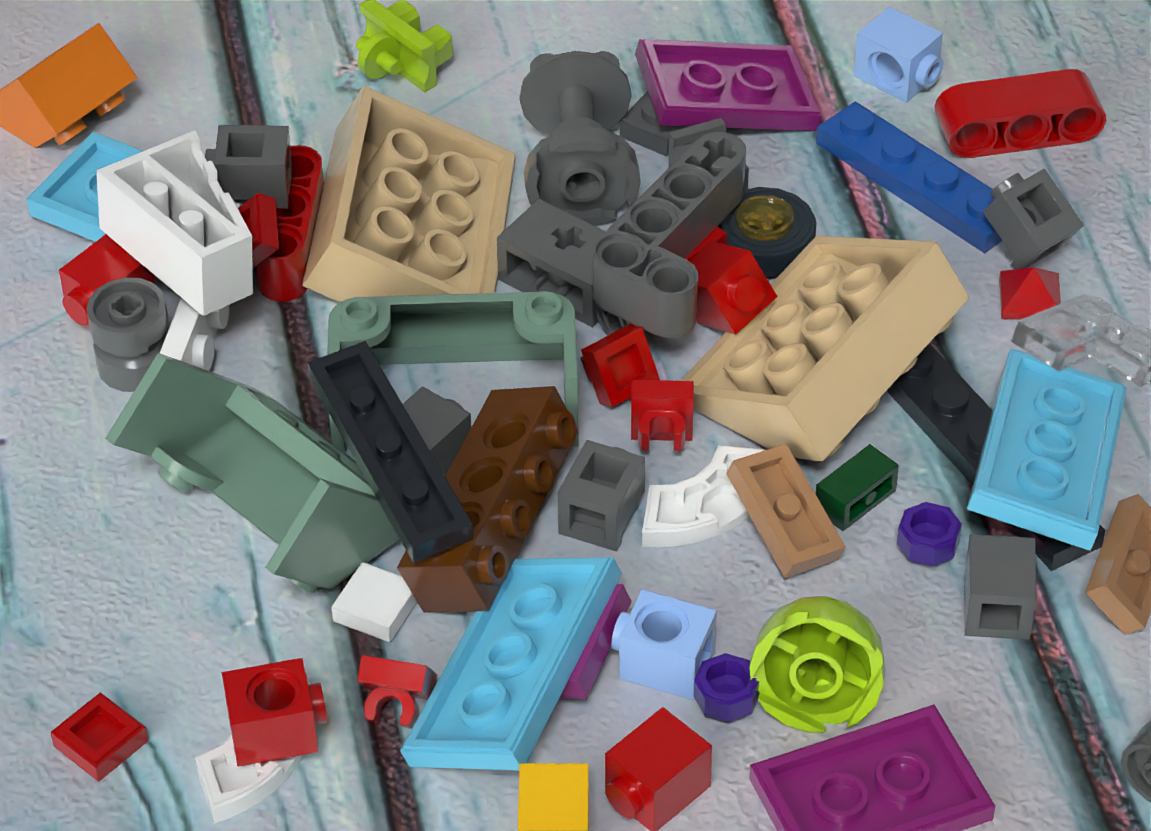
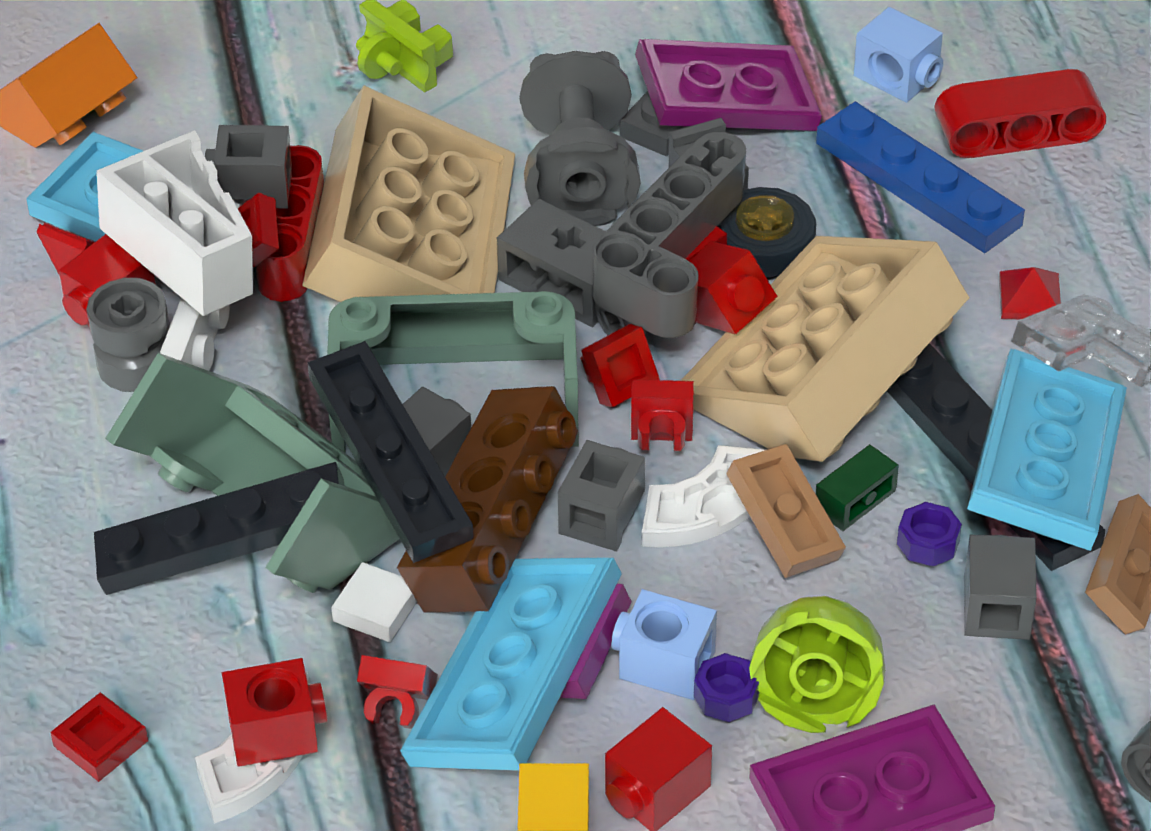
(61, 244): none -> red slope
(204, 531): none -> black plate
(1031, 217): dark grey brick -> none

